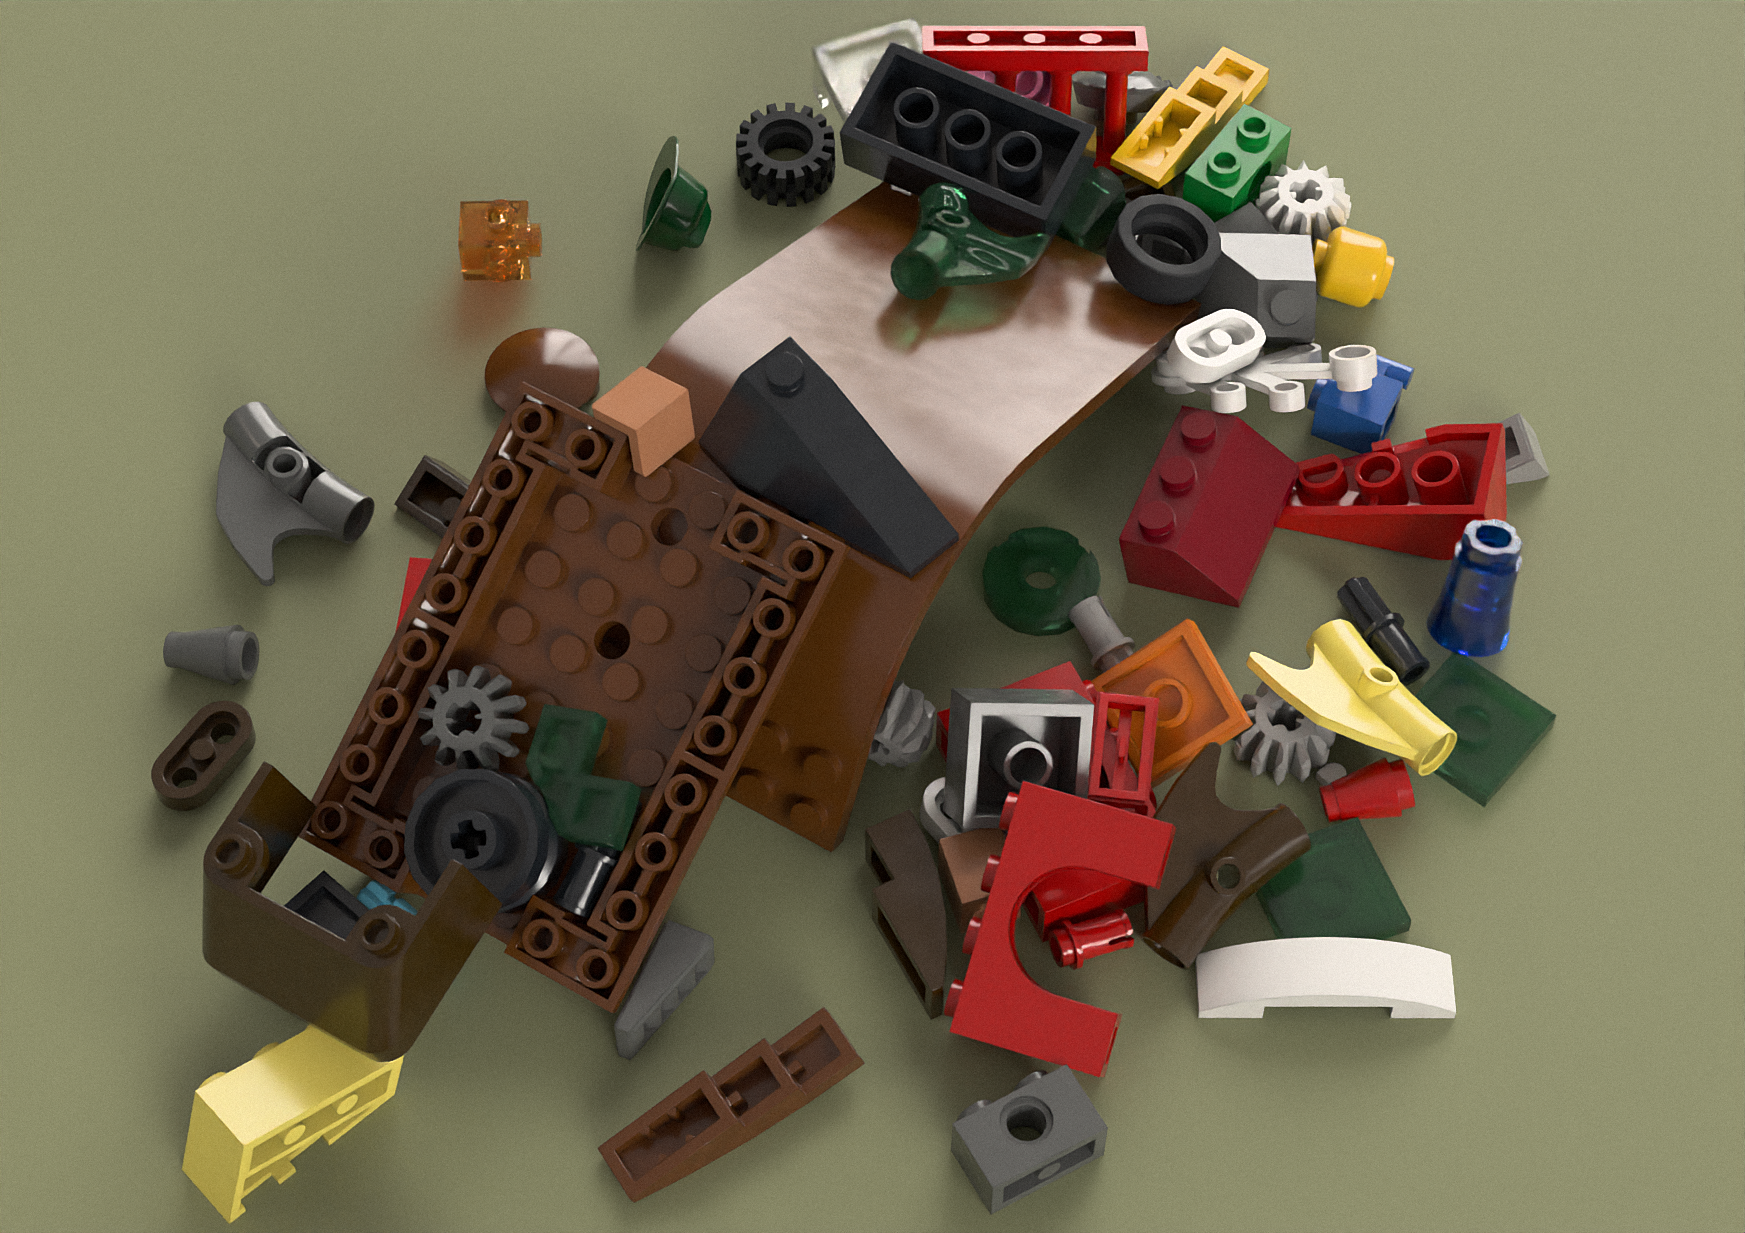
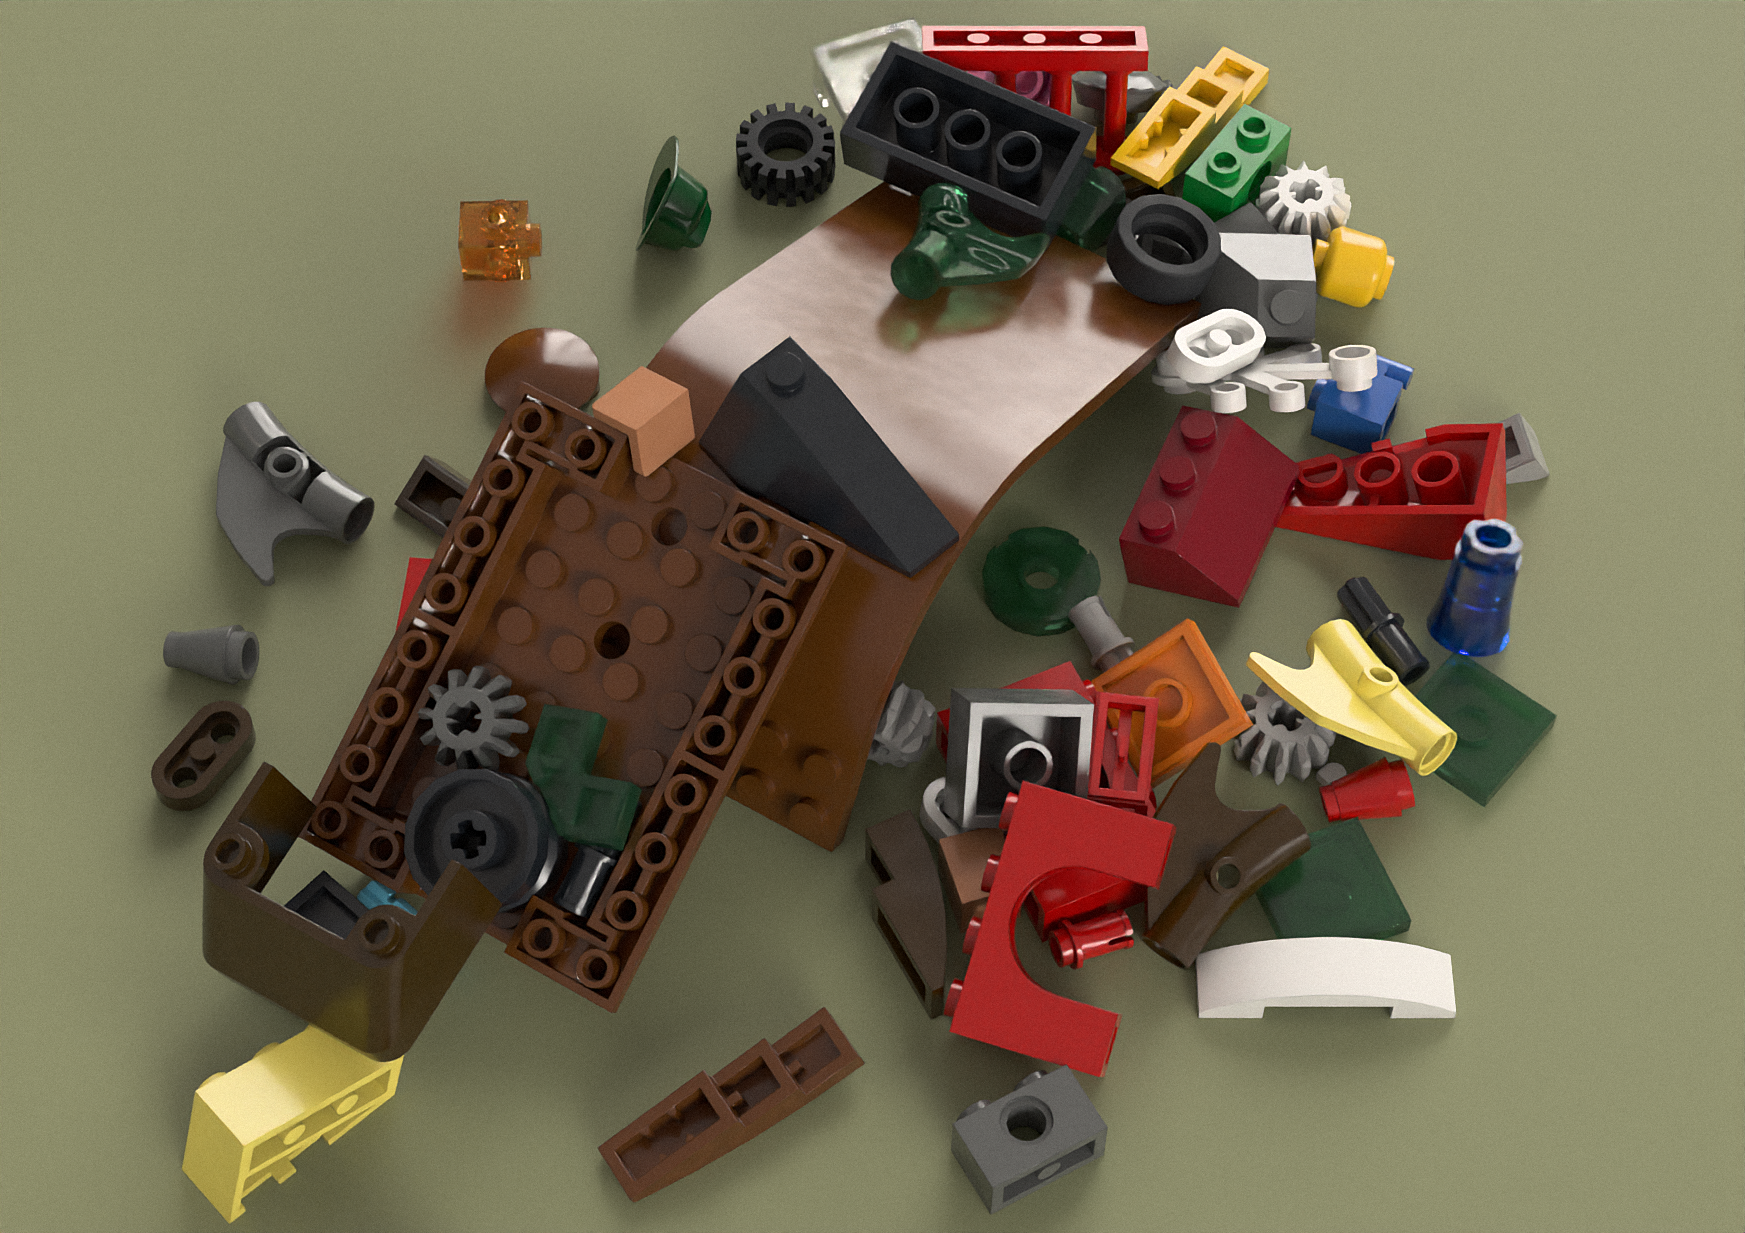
(668, 976): dark grey slope -> none

